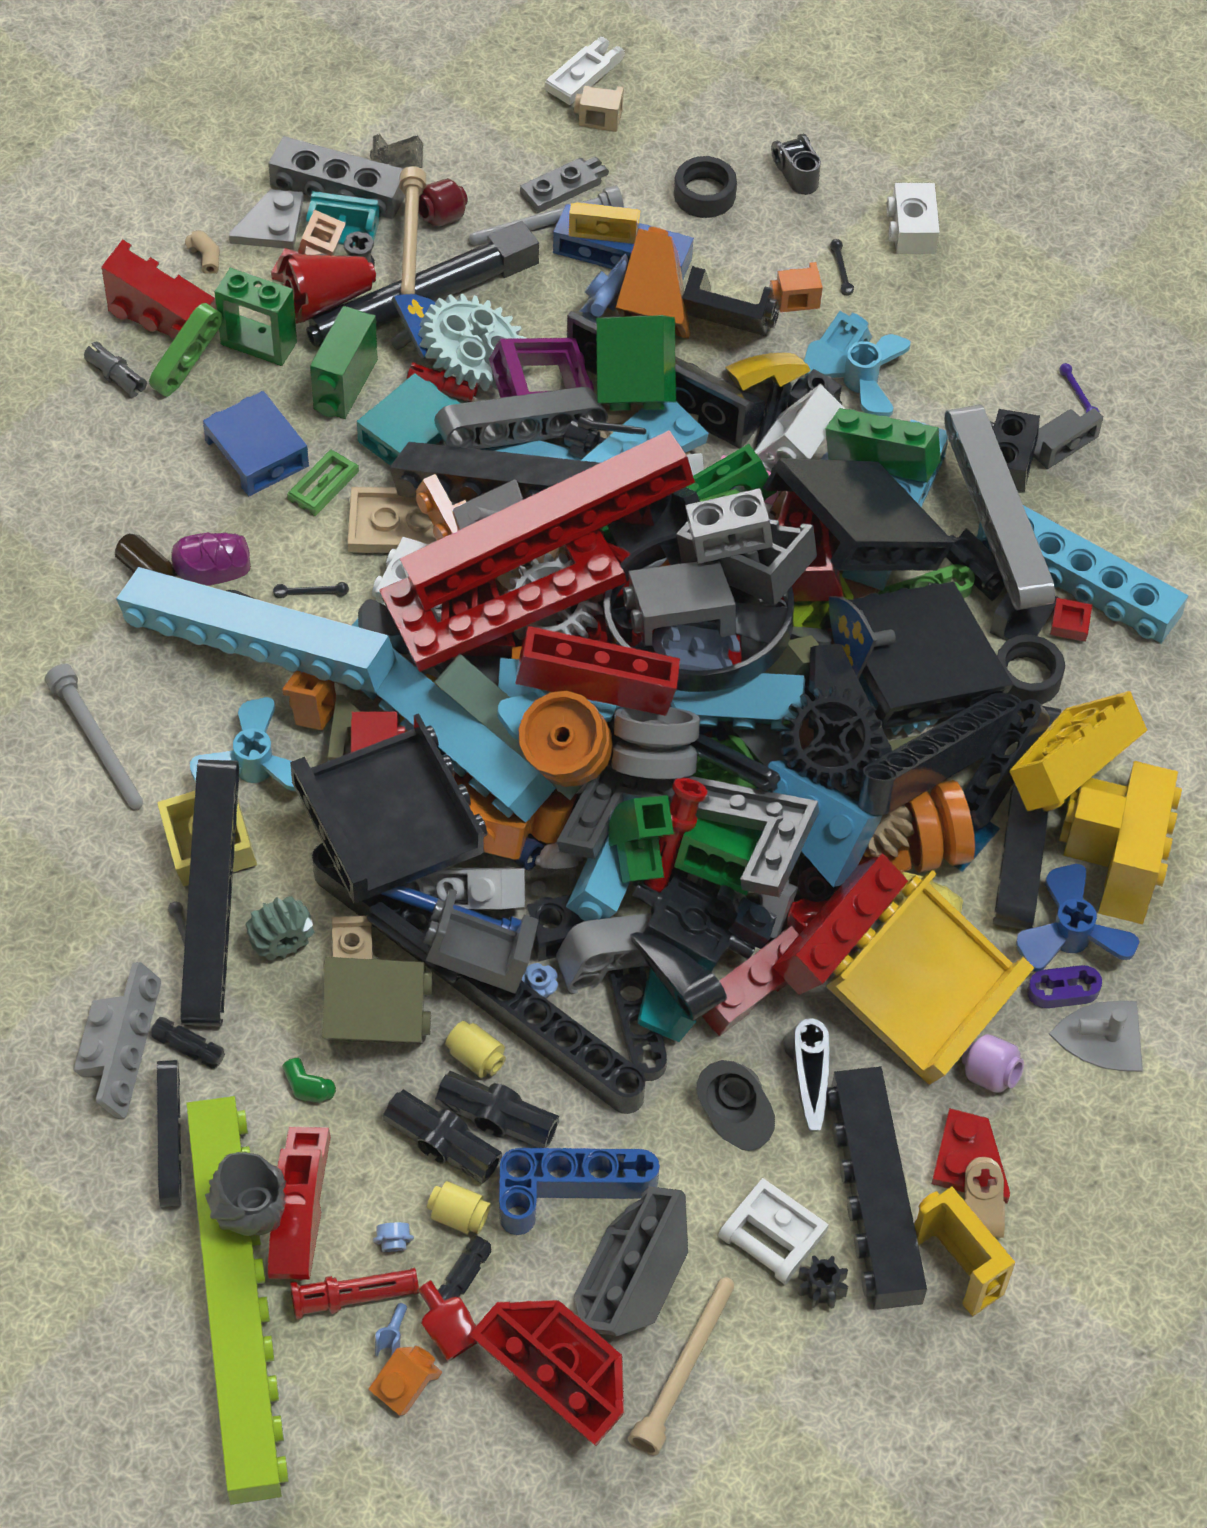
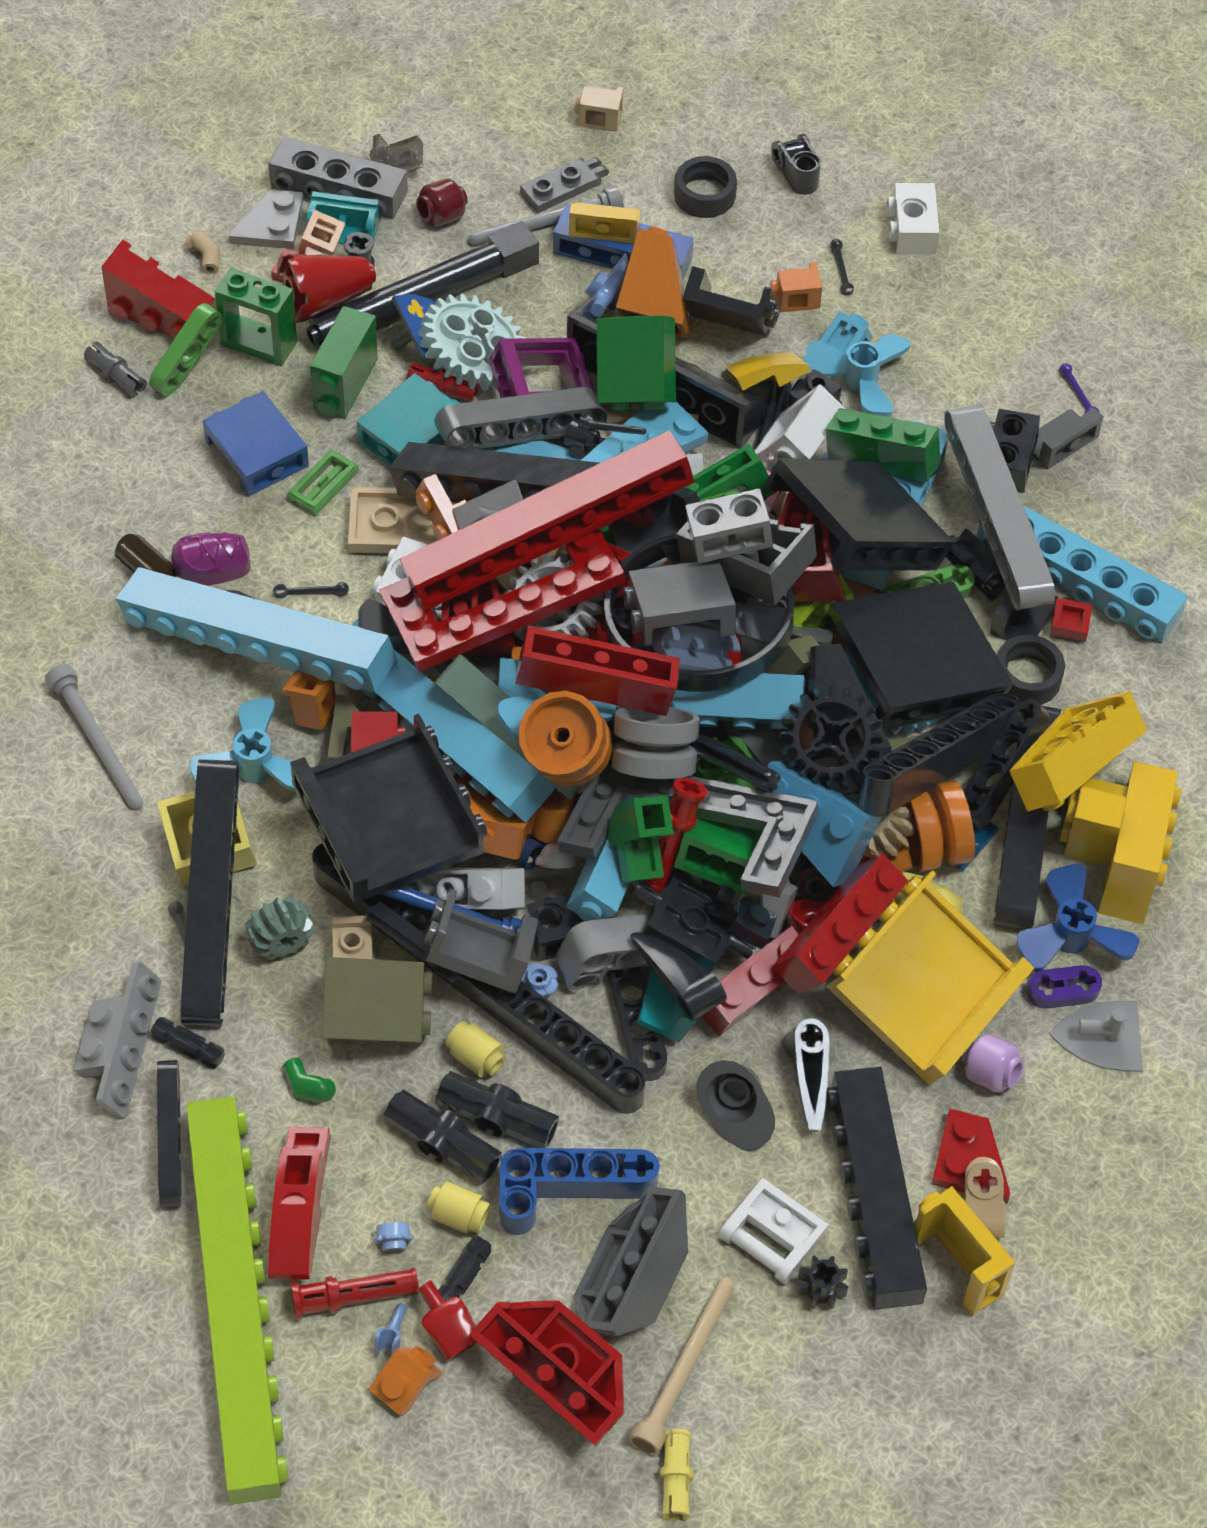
(247, 1194): dark grey hair -> none
(412, 184): tan piece -> none
(583, 70): white hinge -> none
(676, 1474): none -> light yellow pin
(854, 632): shield -> none

